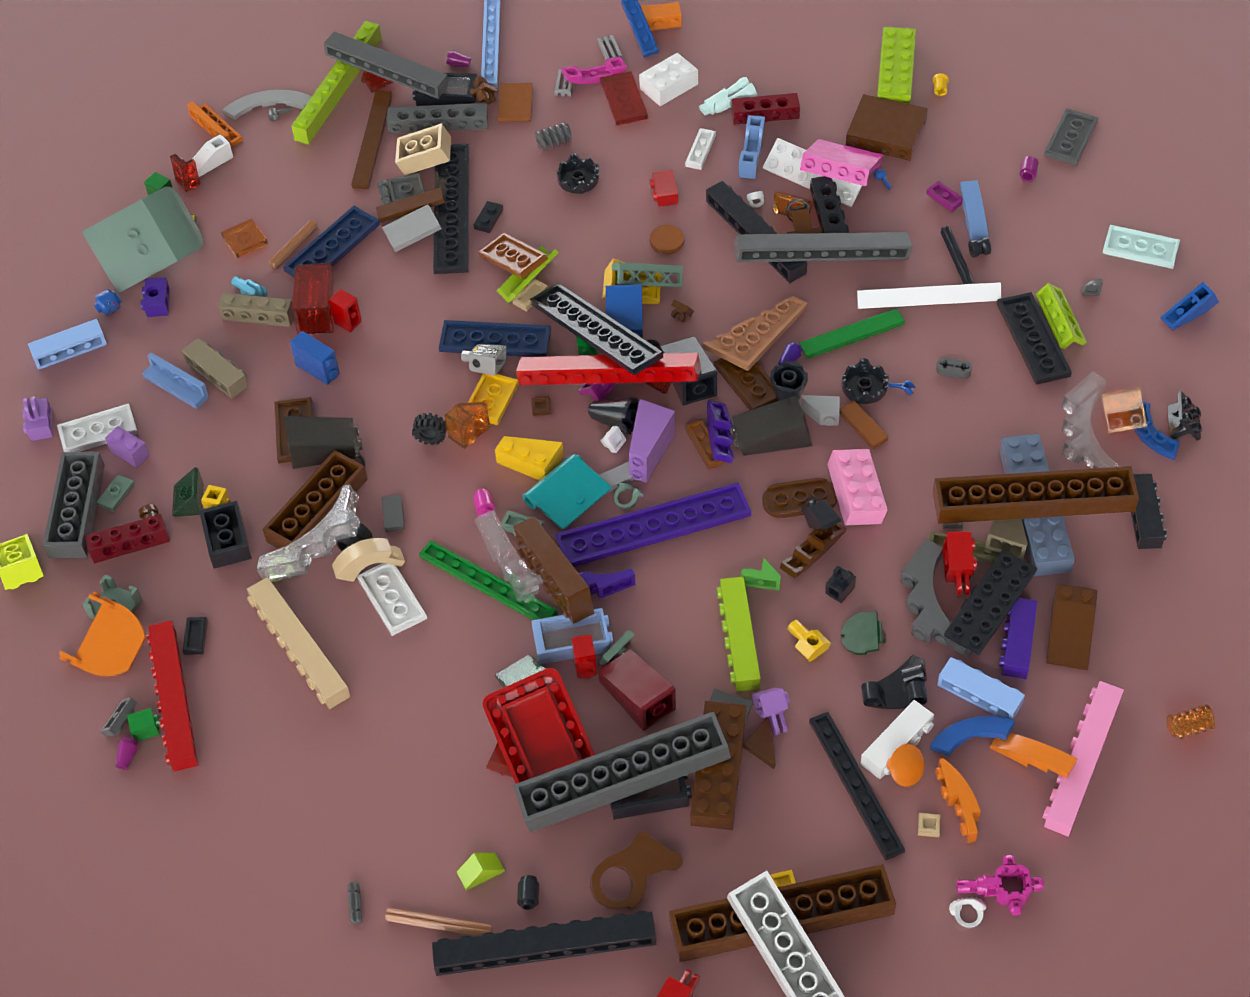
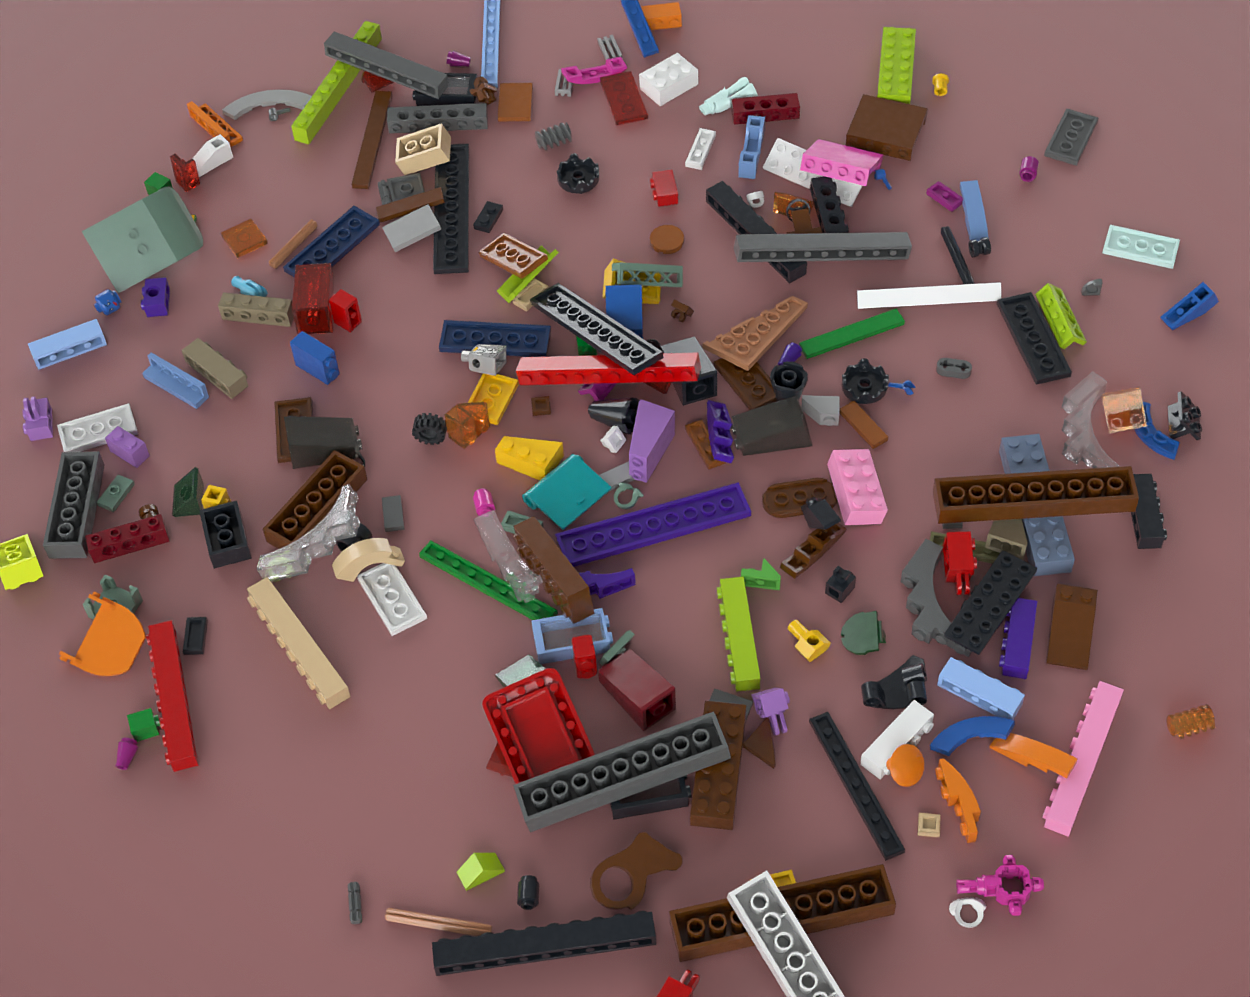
(114, 723): dark grey plate -> none

